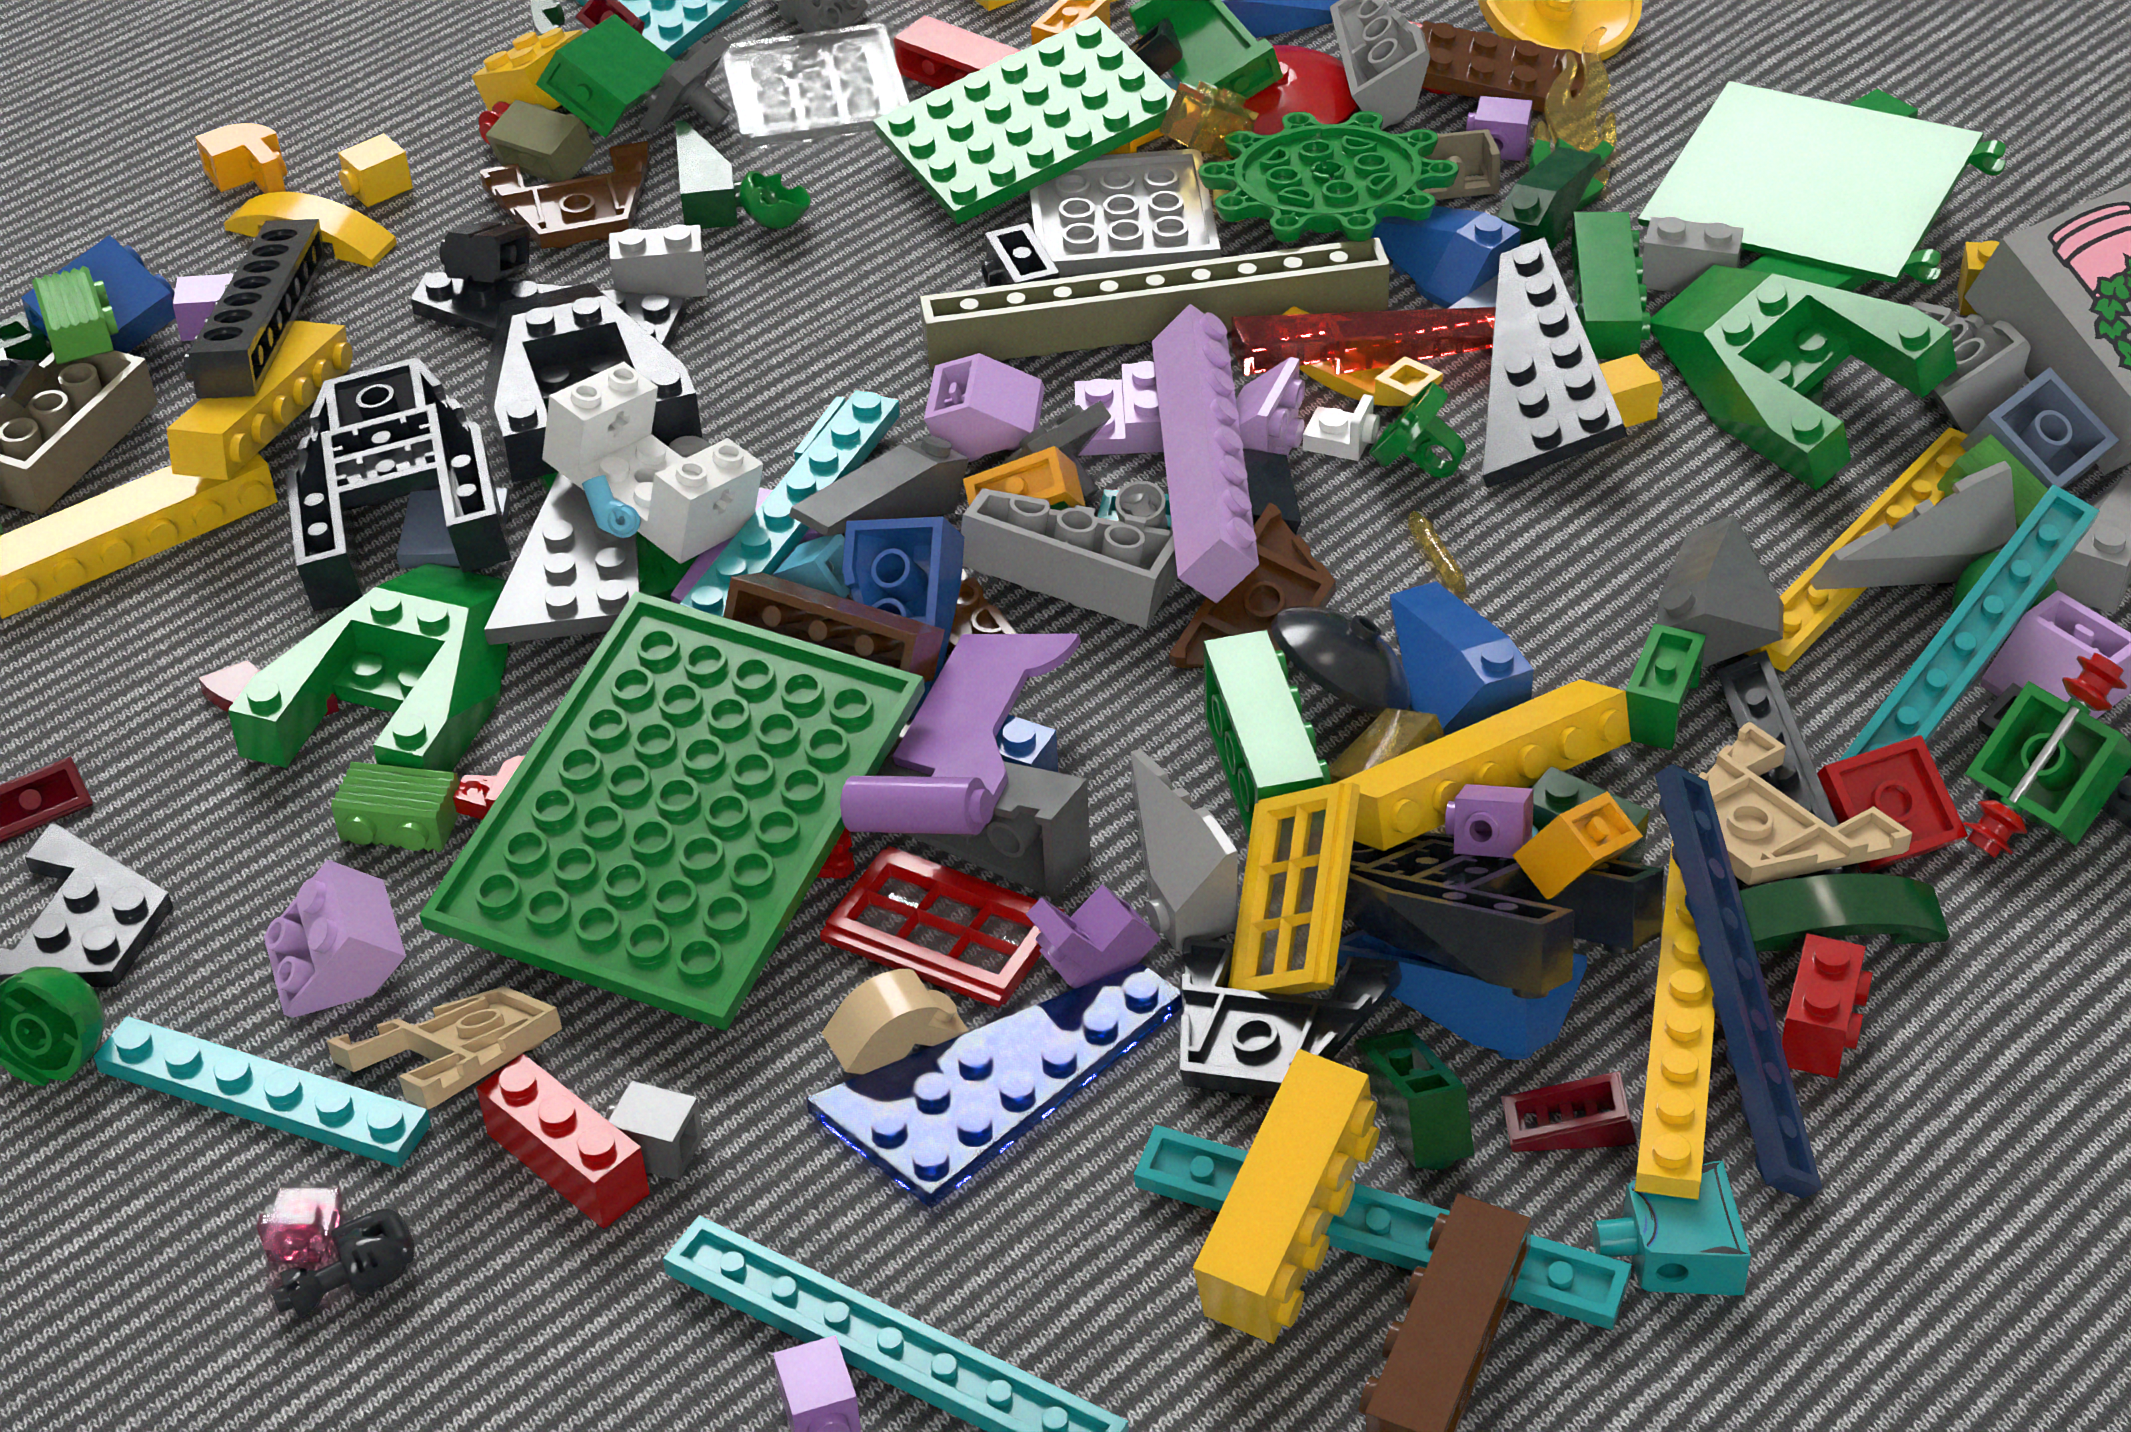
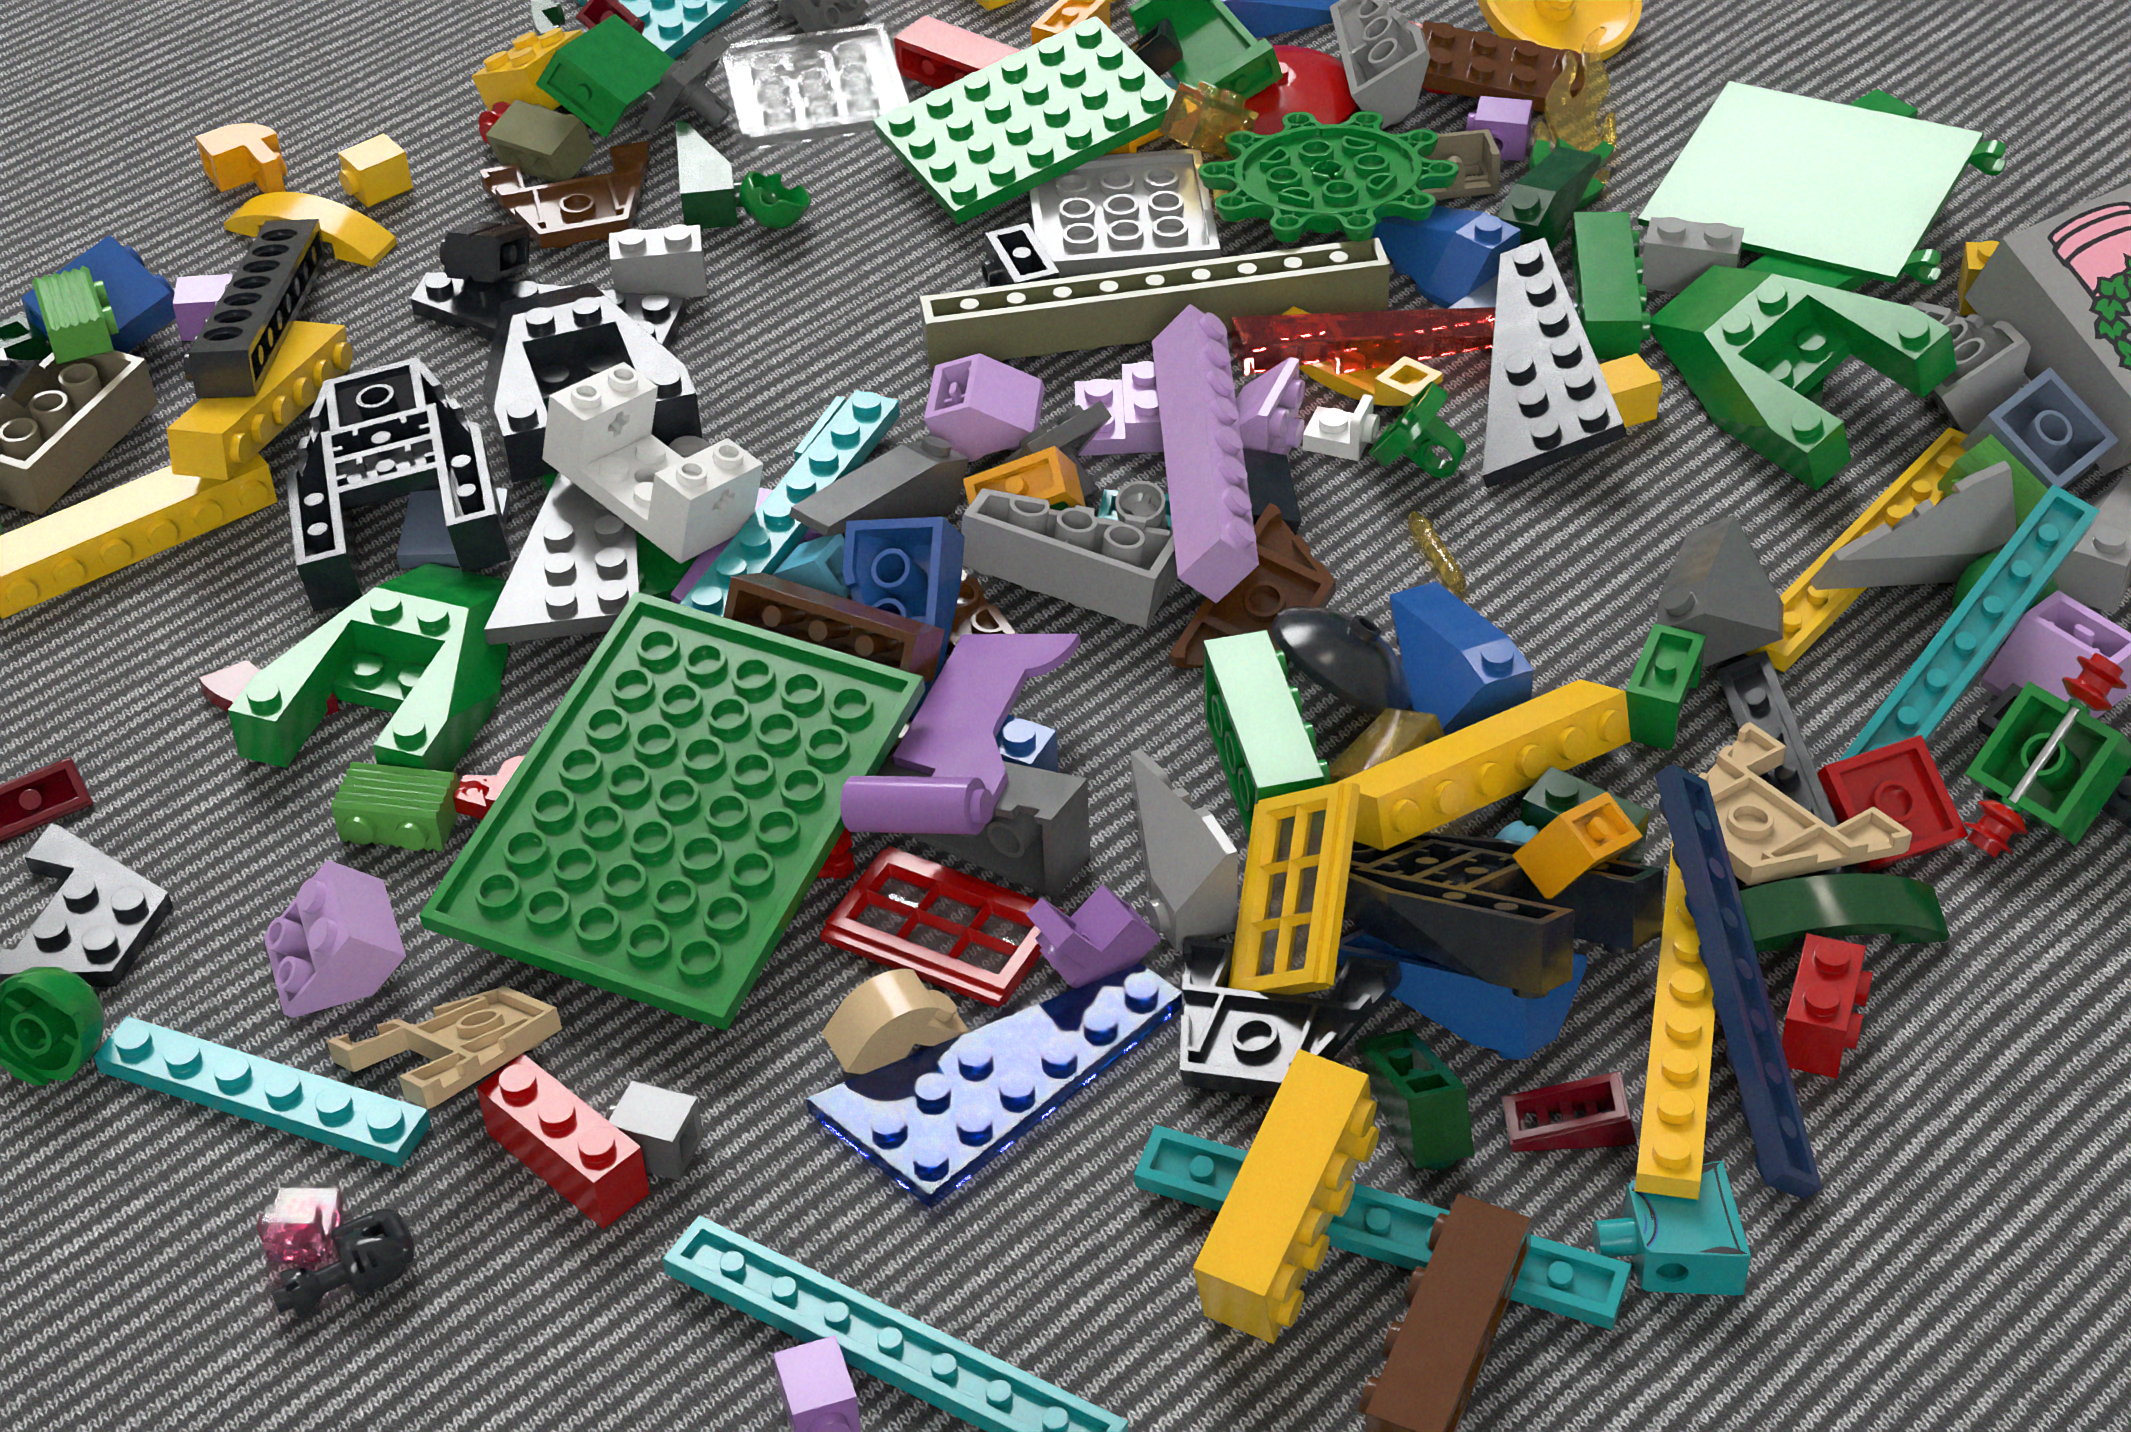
(608, 512): medium azure arm -> none
(1490, 820): medium lavender brick -> none

